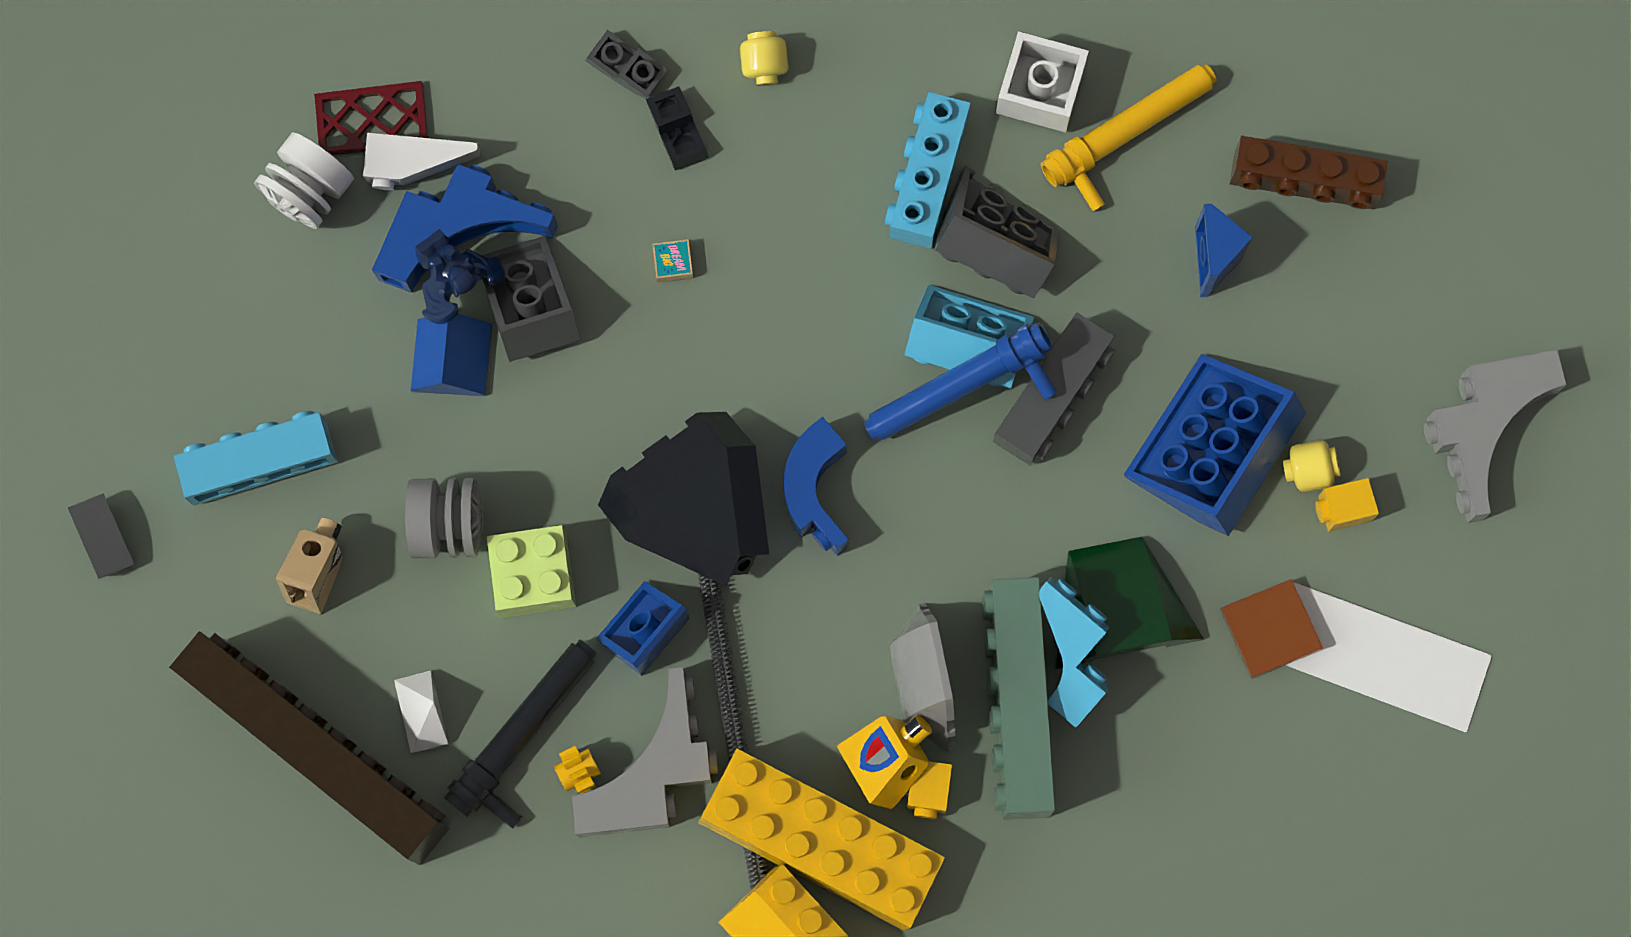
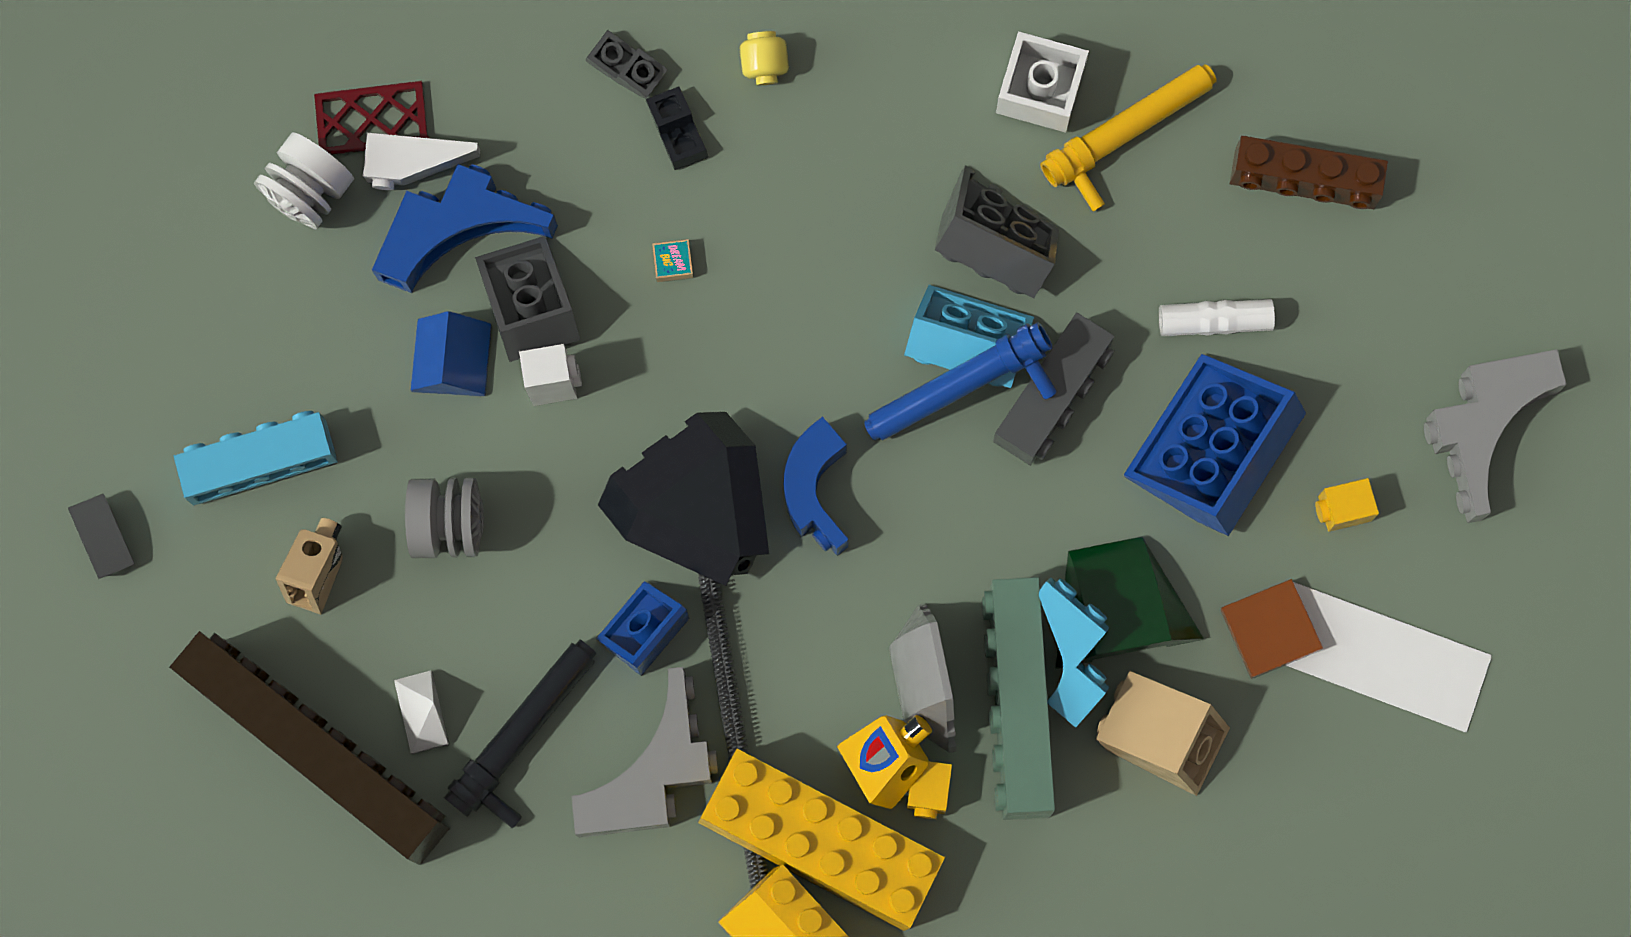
(451, 274): dark blue animal -> none
(531, 571): yellowish green brick -> none
(550, 374): none -> white brick
(577, 770): yellow gear -> none
(929, 169): medium azure brick -> none
(1163, 731): none -> tan slope
(1216, 317): none -> white axle
(1218, 246): blue slope -> none
(1312, 466): light yellow head -> none

